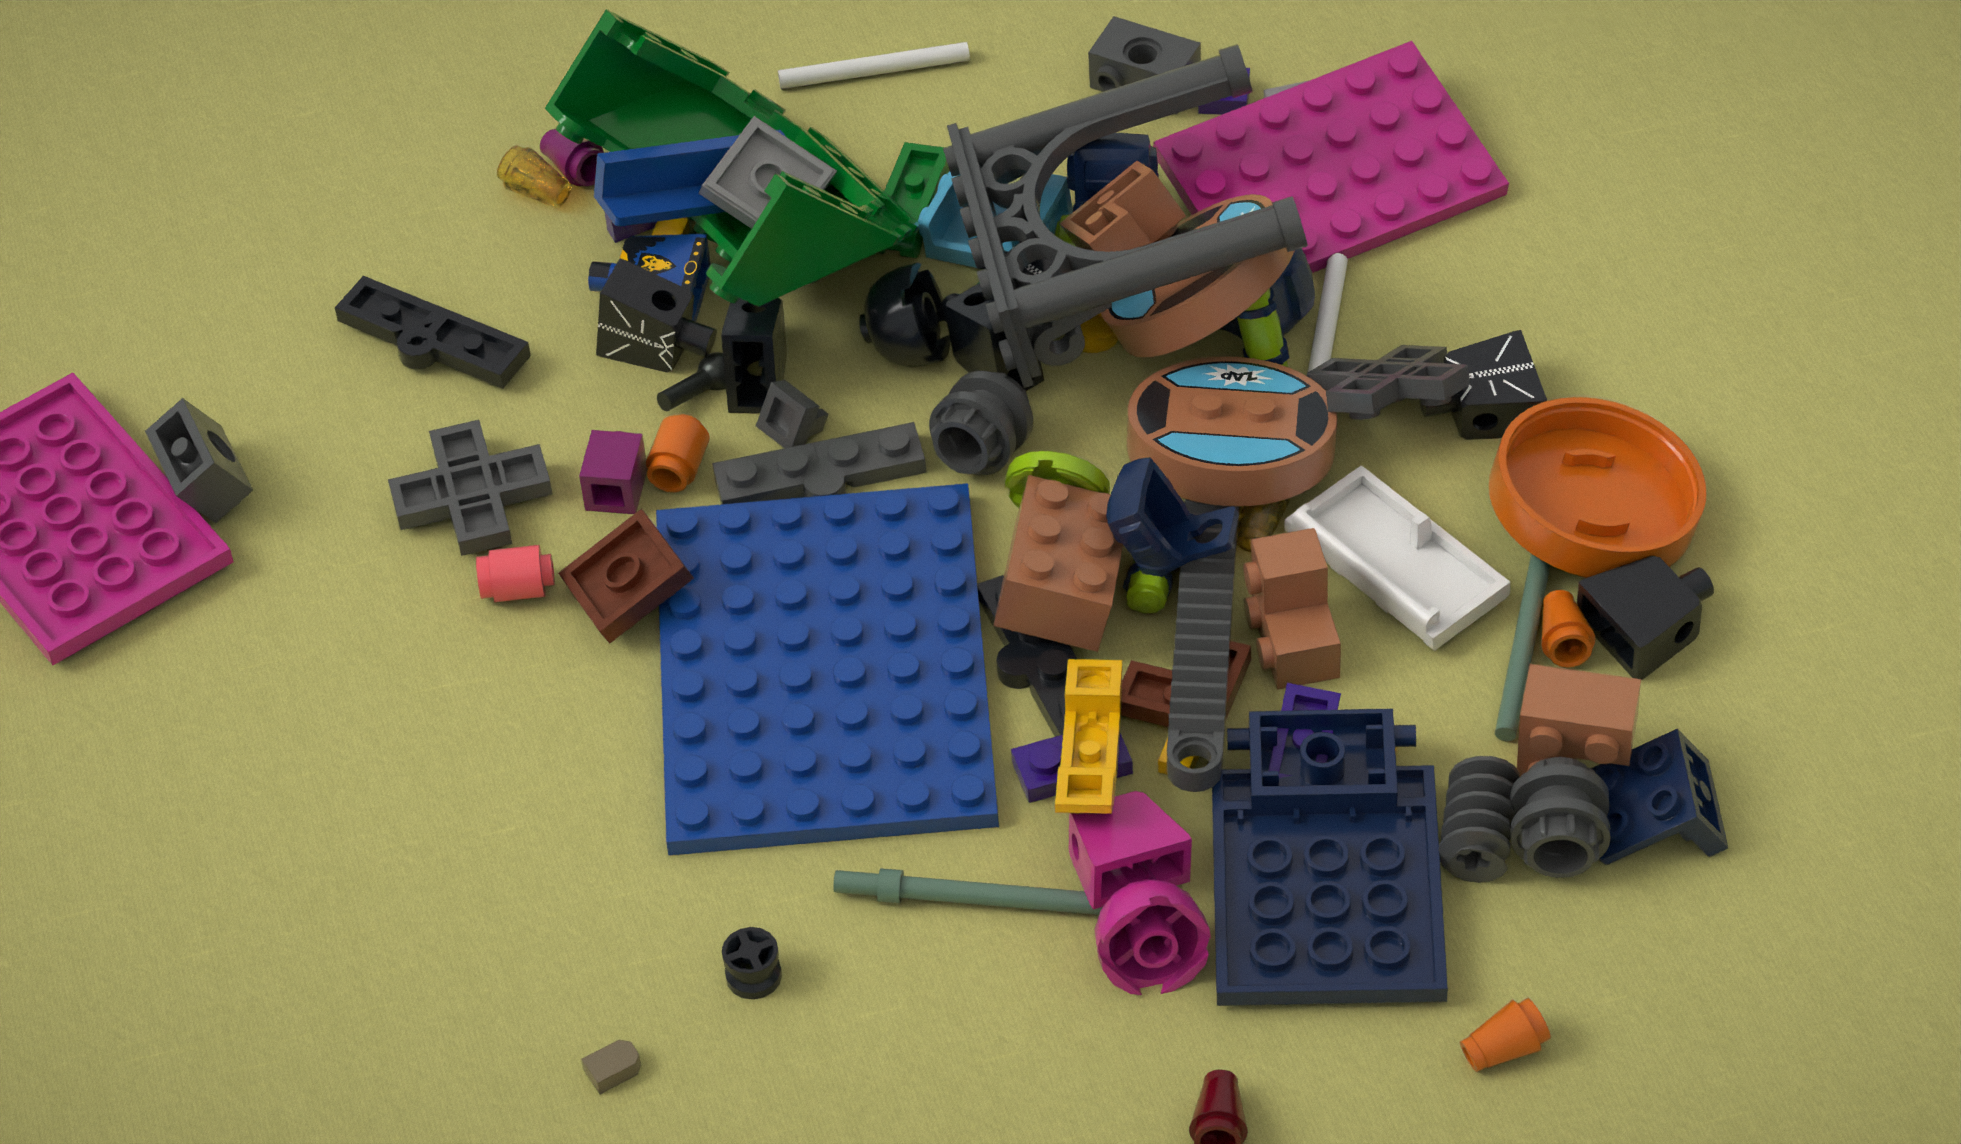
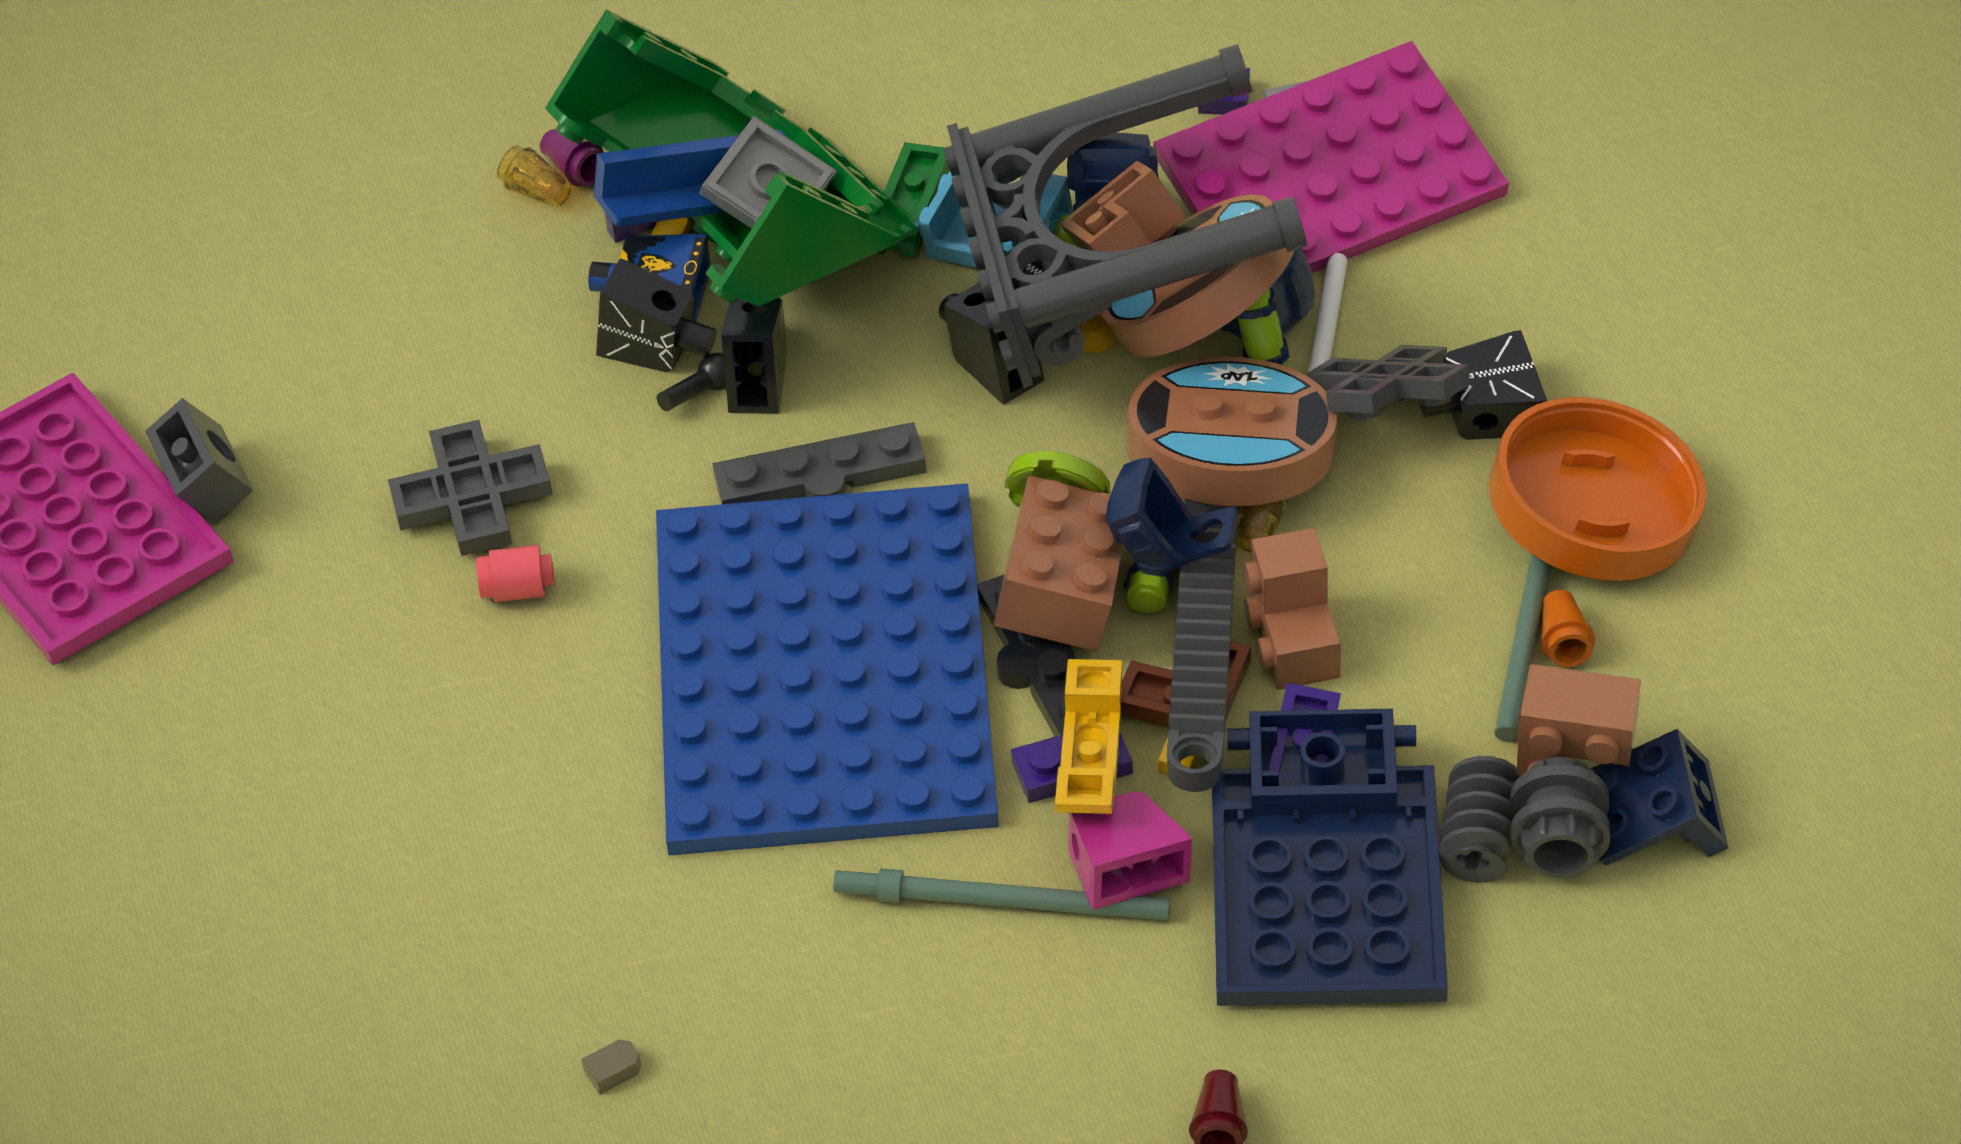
(432, 333): black hinge -> none
(613, 472): magenta brick -> none
(625, 576): copper plate -> none
(676, 452): orange brick -> none
(760, 950): black wheel -> none
(790, 415): dark grey tile -> none
(873, 65): white bar -> none
(905, 317): black cylinder -> none
(981, 423): dark grey piece -> none
(1136, 52): dark grey brick -> none
(1151, 937): dark pink cylinder -> none
(1400, 557): white container -> none
(1507, 1035): orange cone -> none
(1644, 611): black torso -> none

